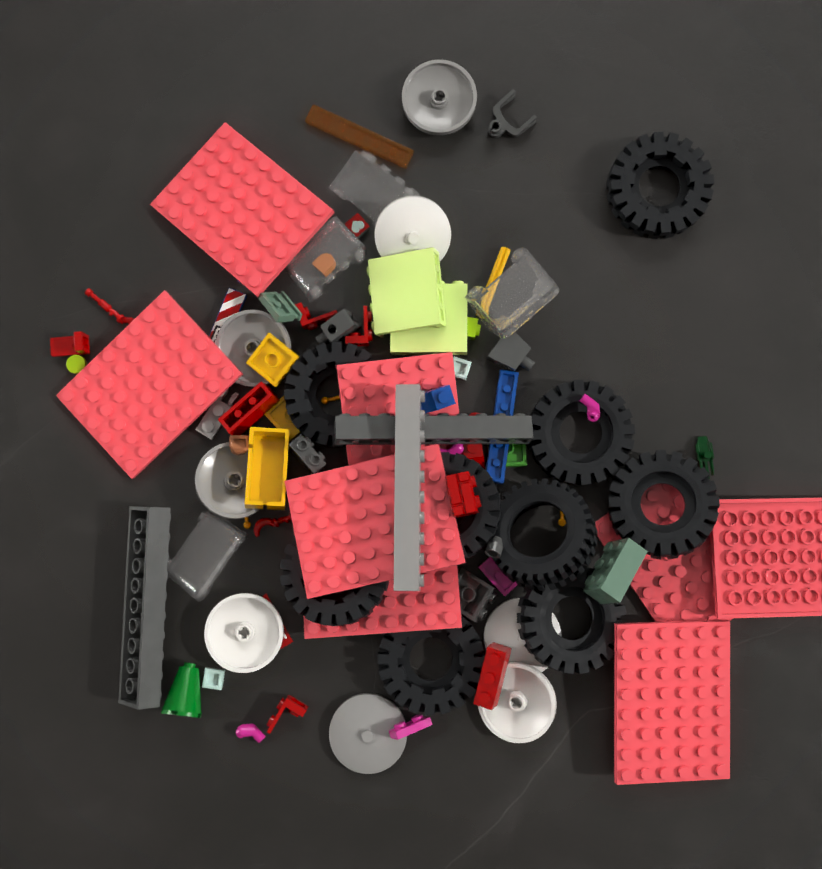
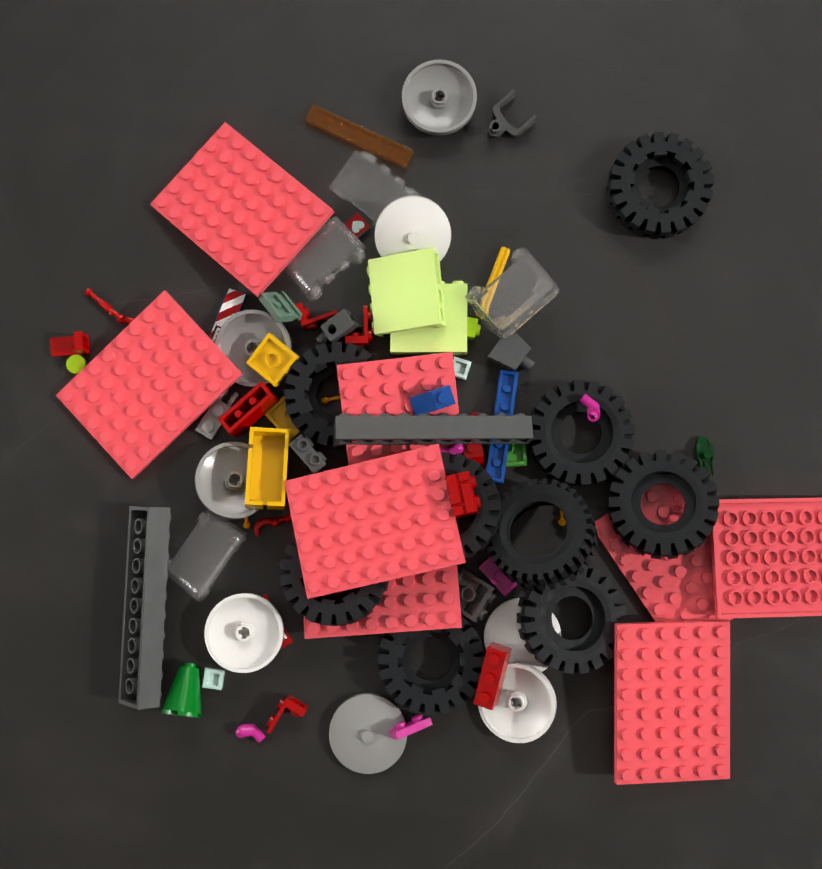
(239, 444): nougat tile -> none
(325, 264): nougat tile -> none
(408, 491): light grey brick -> none
(494, 547): dark grey hose -> none
(614, 571): sand green brick -> none

